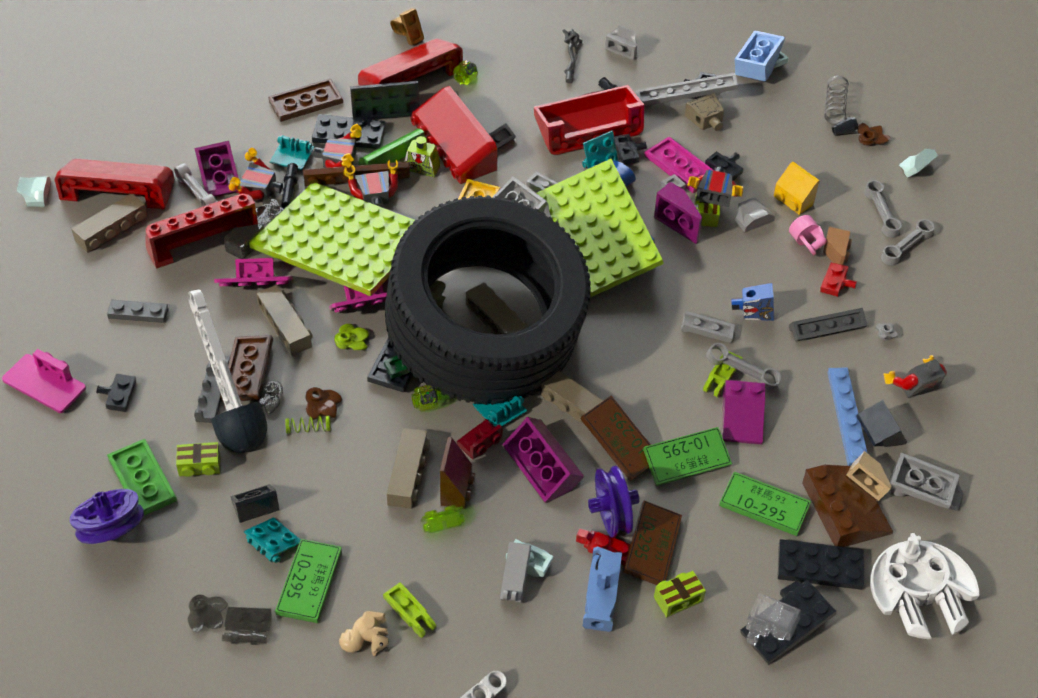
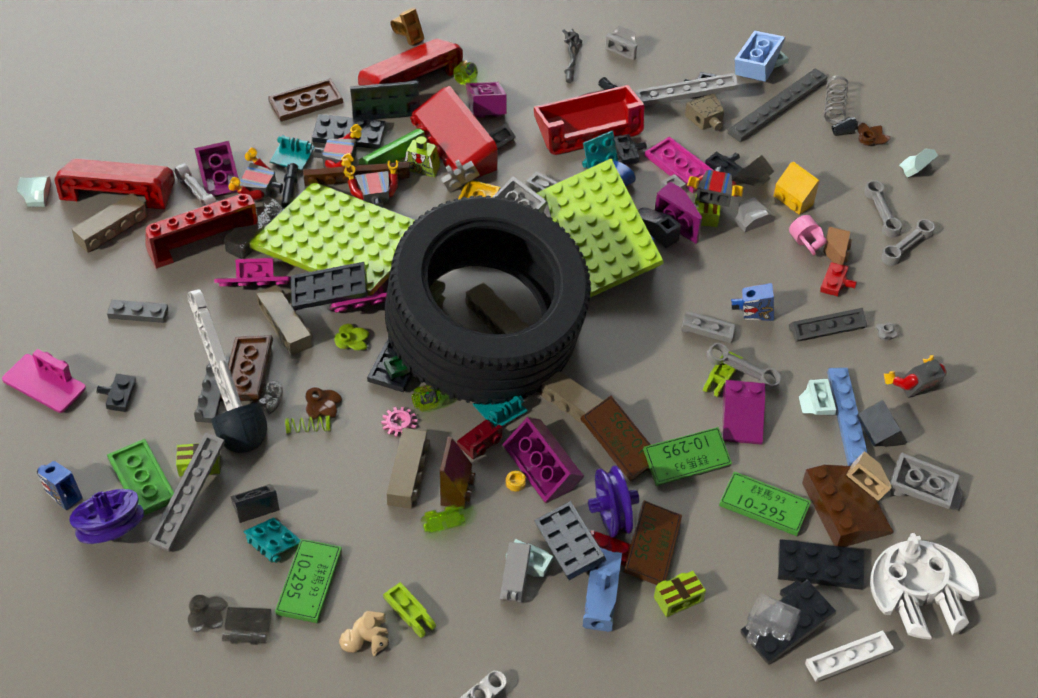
(53, 477): none -> blue torso
(187, 492): none -> light grey plate
(329, 286): none -> black plate
(407, 419): none -> bright pink gear
(459, 176): none -> light grey hinge
(486, 99): none -> magenta slope
(515, 481): none -> yellow tile
(570, 540): none -> plate
(660, 226): none -> black slope
(755, 172): none -> clear smoke slope
(777, 105): none -> dark grey plate
(818, 398): none -> light aqua slope
(849, 656): none -> white plate

